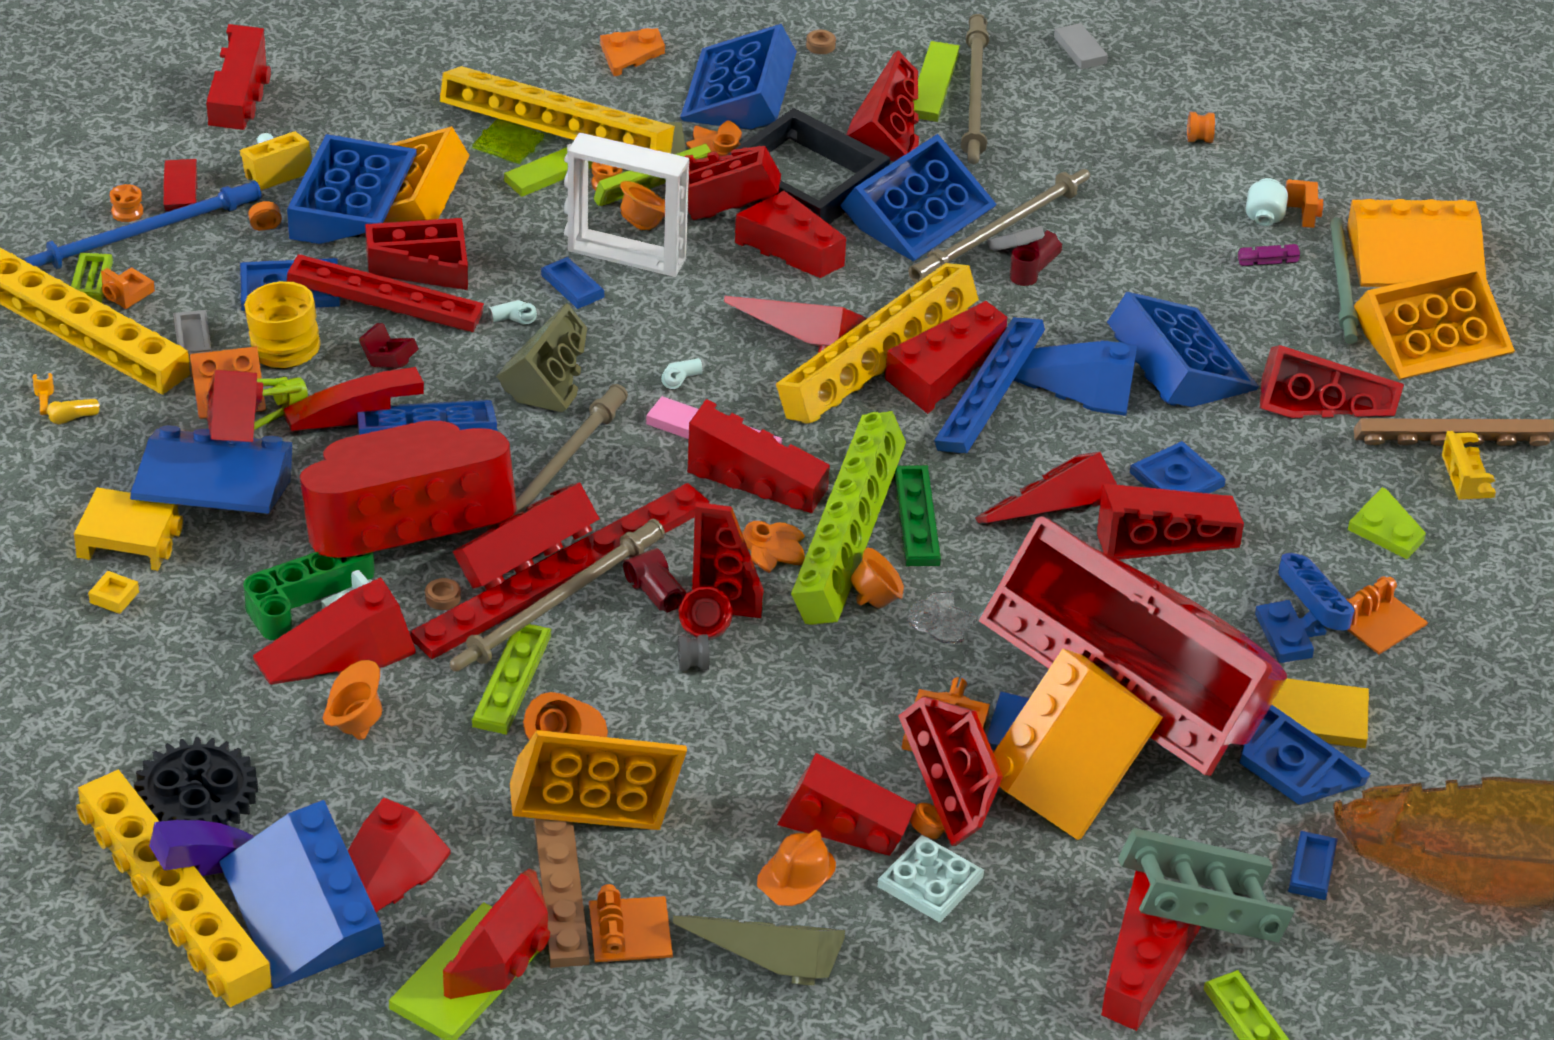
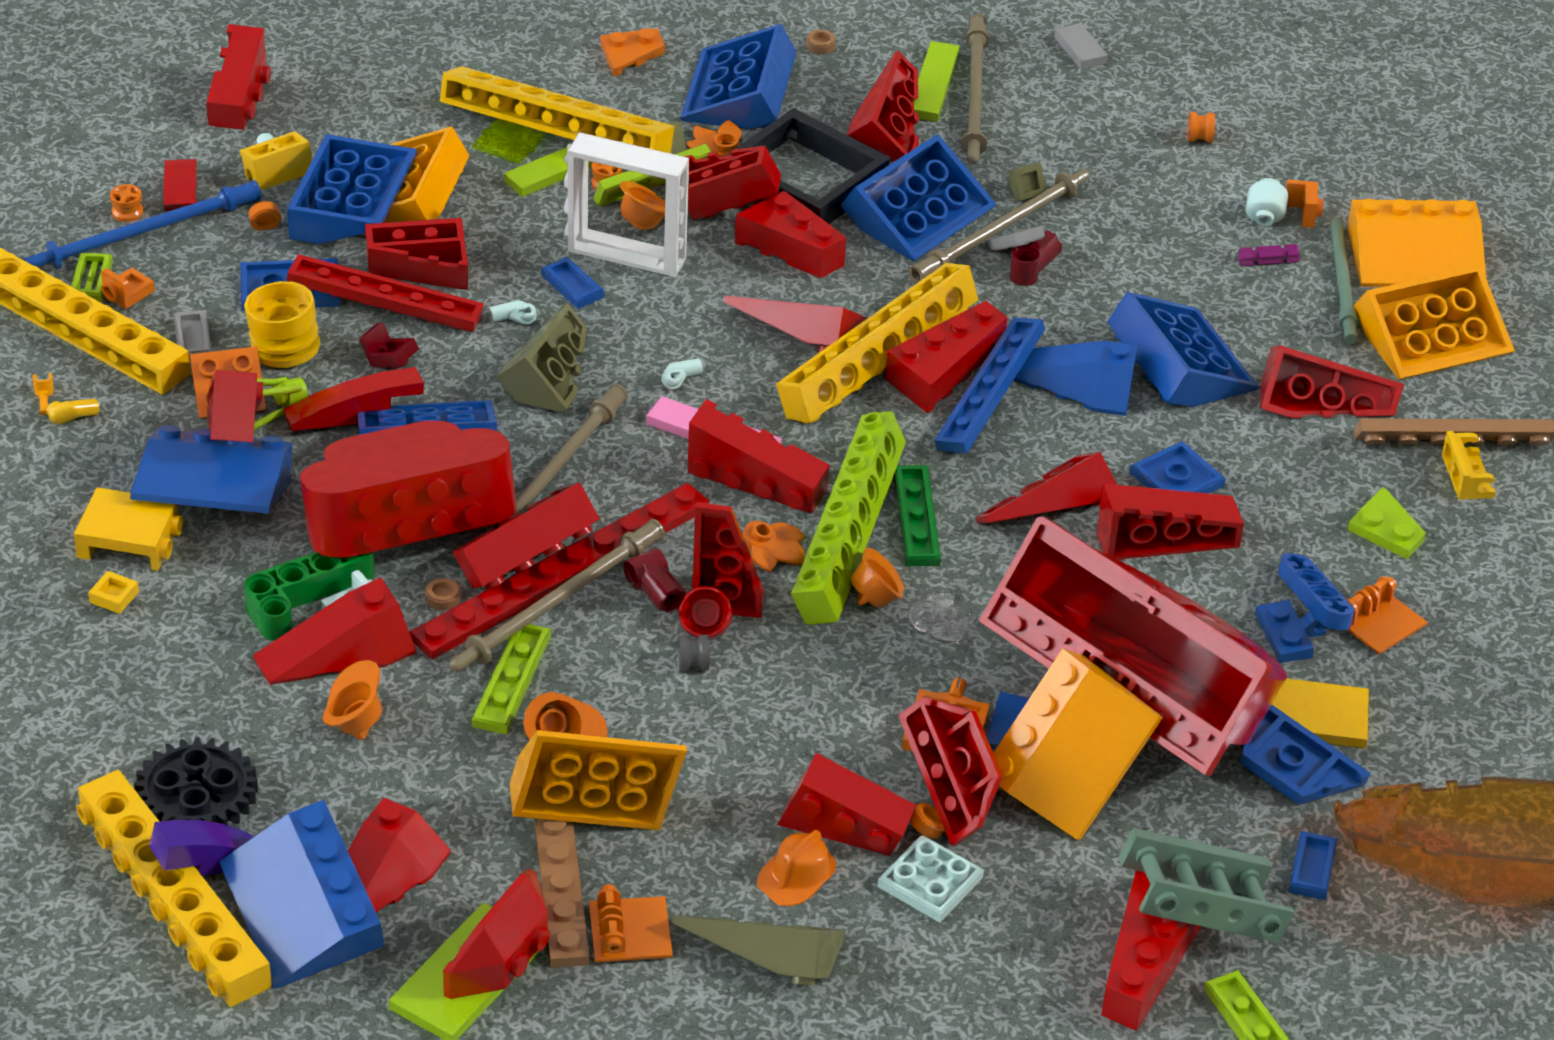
(1026, 181): none -> olive tile

